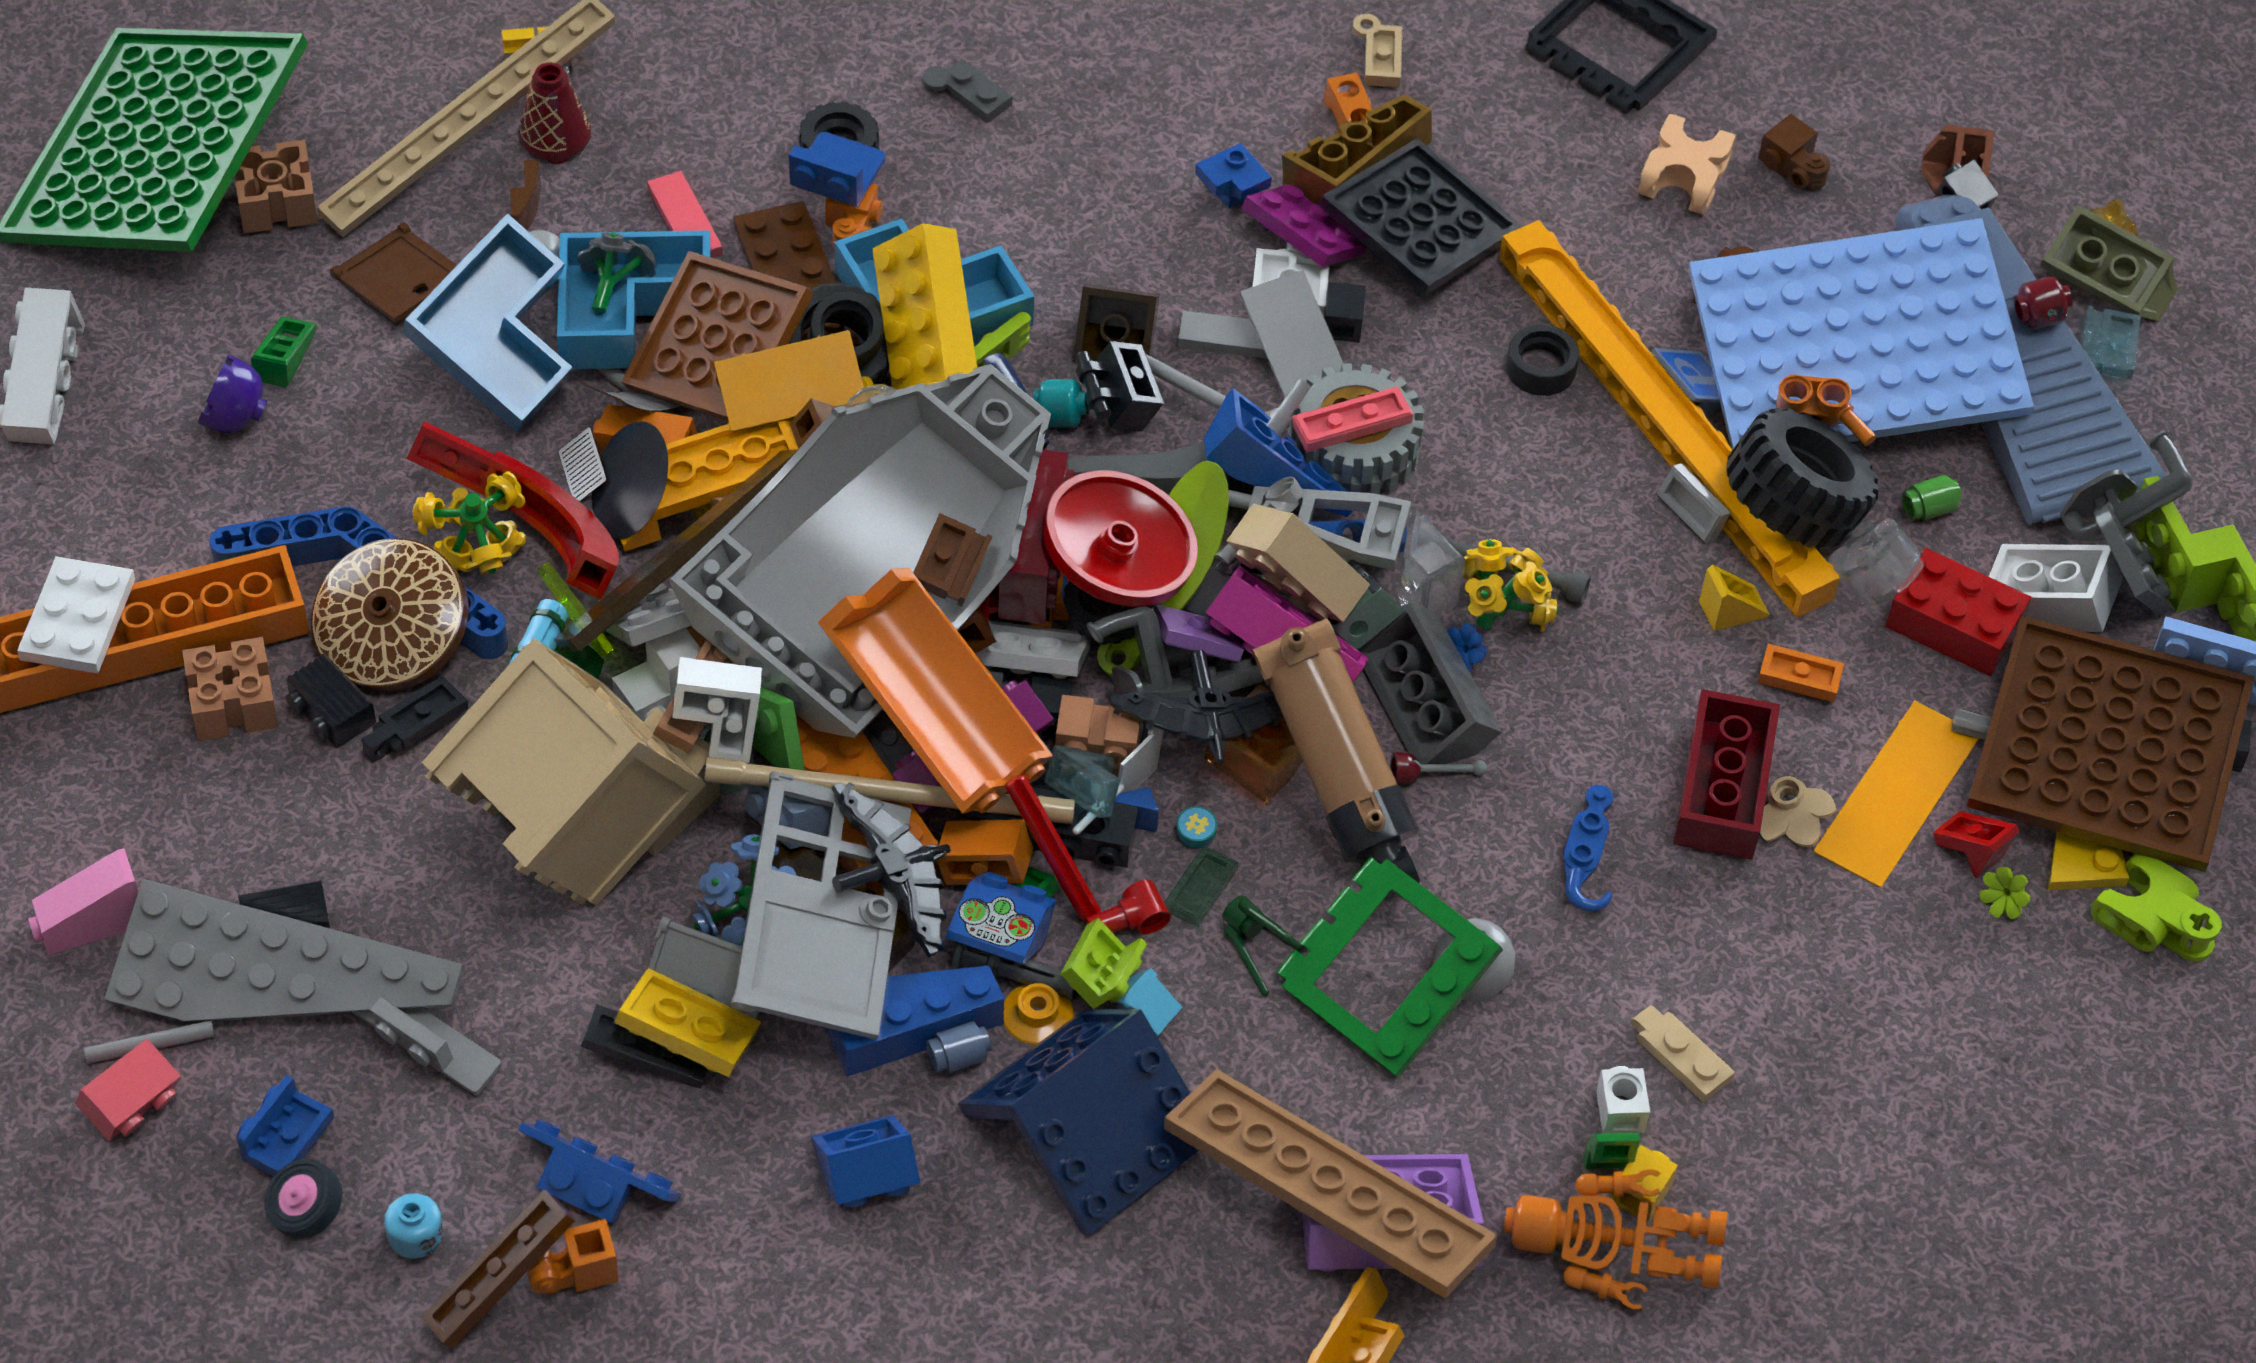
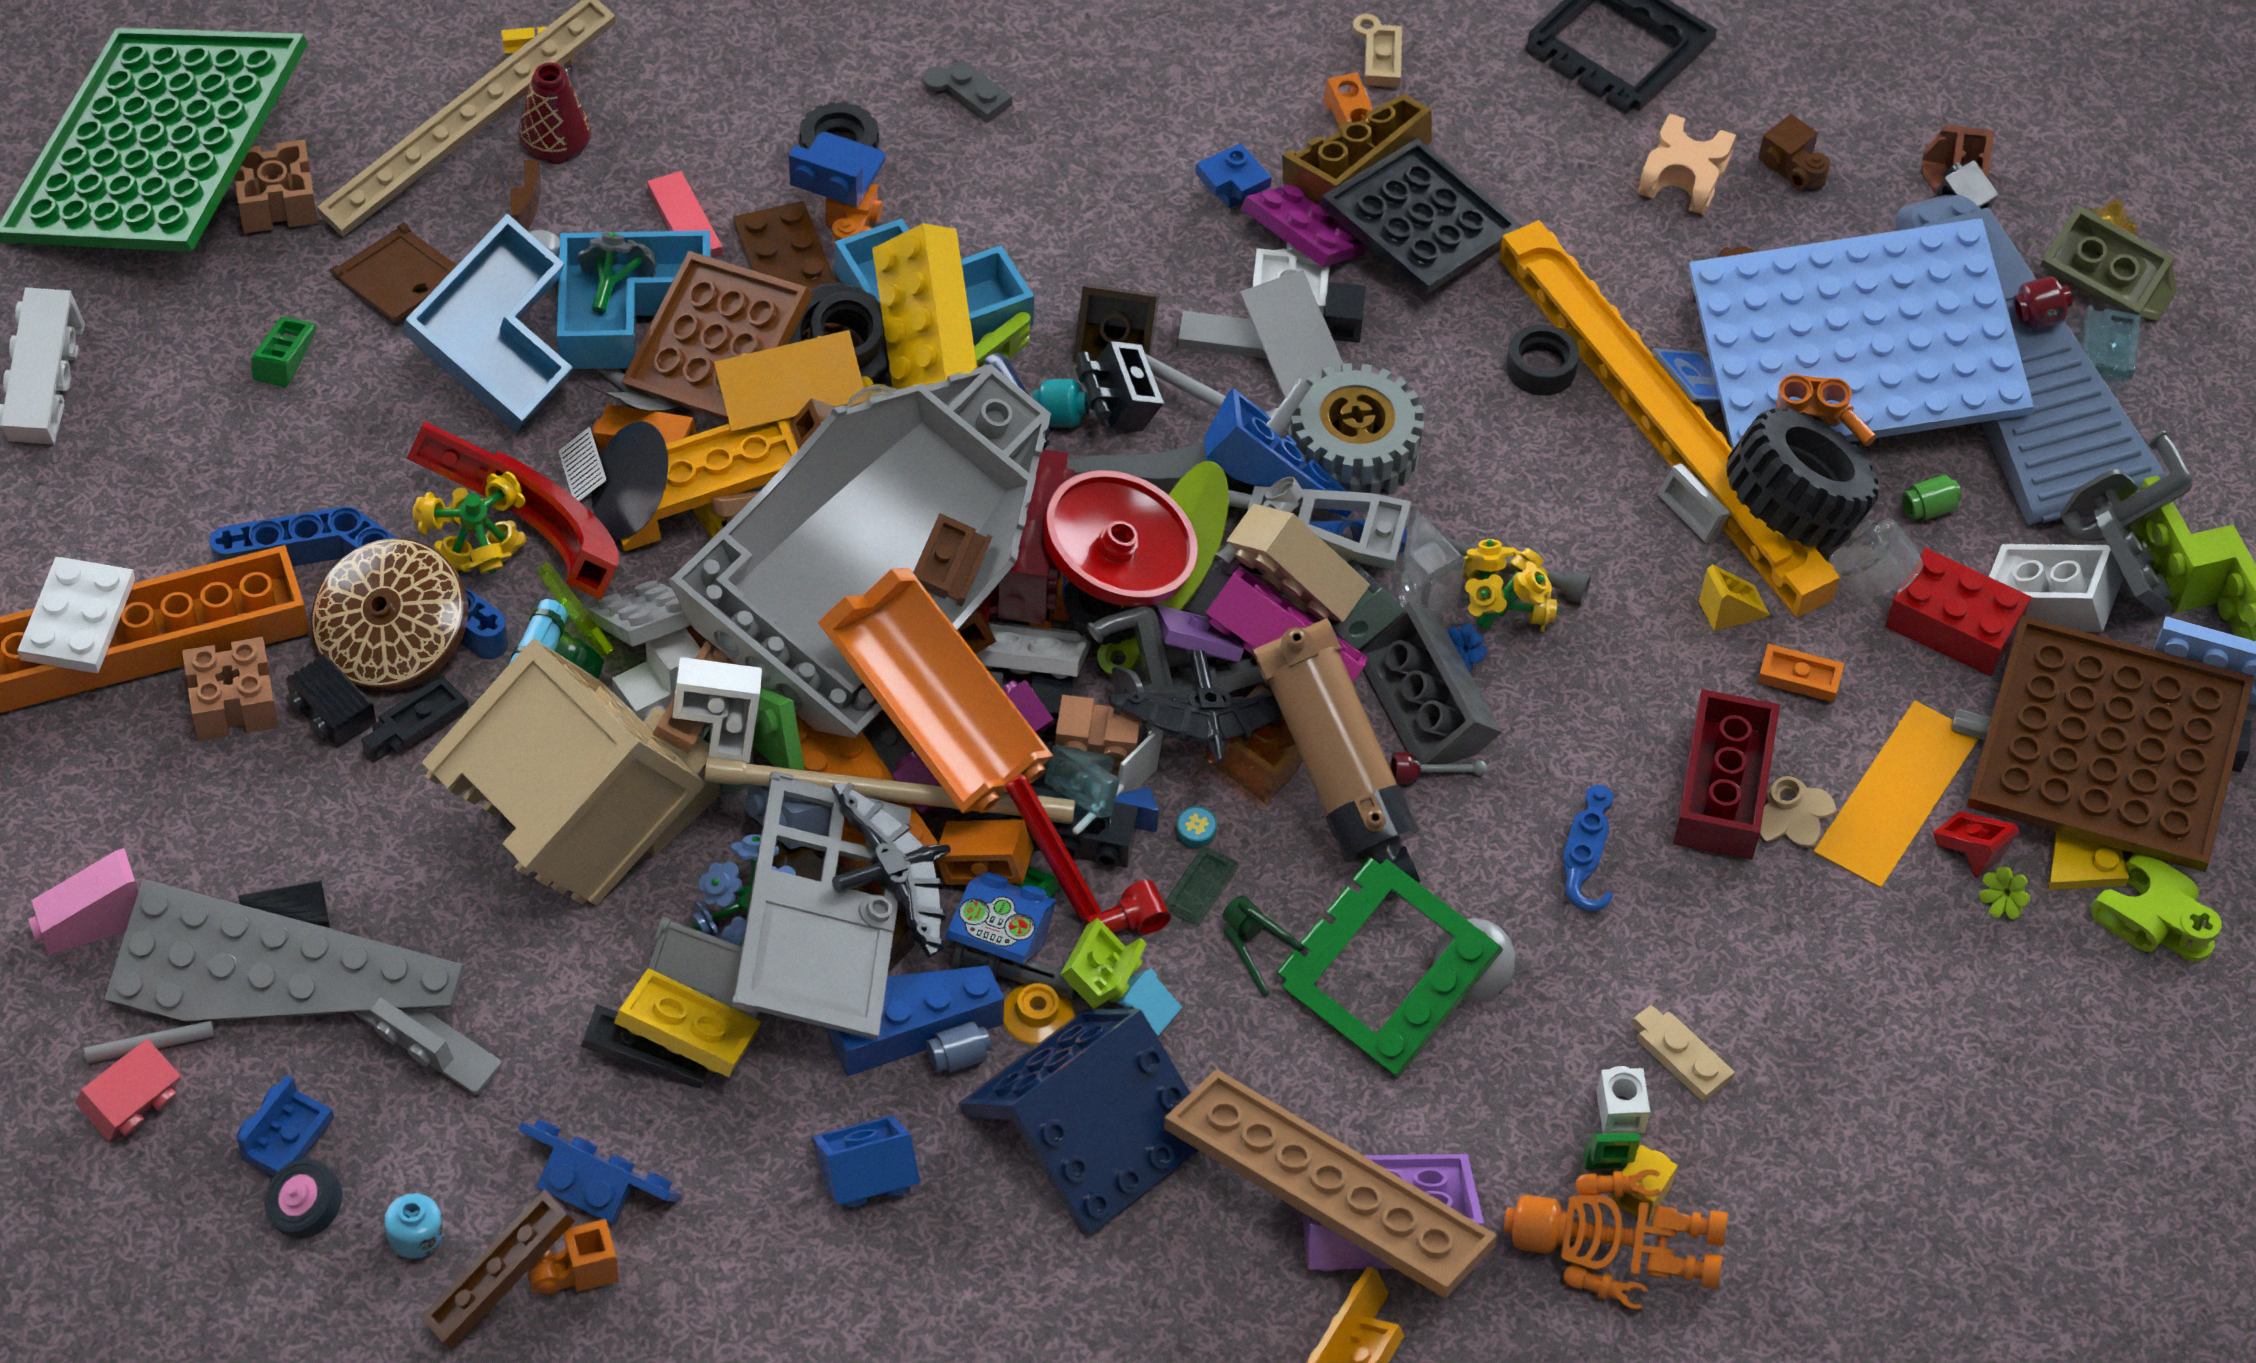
(234, 398): dark purple cylinder -> none
(668, 559): dark brown tile -> none
(1352, 419): coral tile -> none

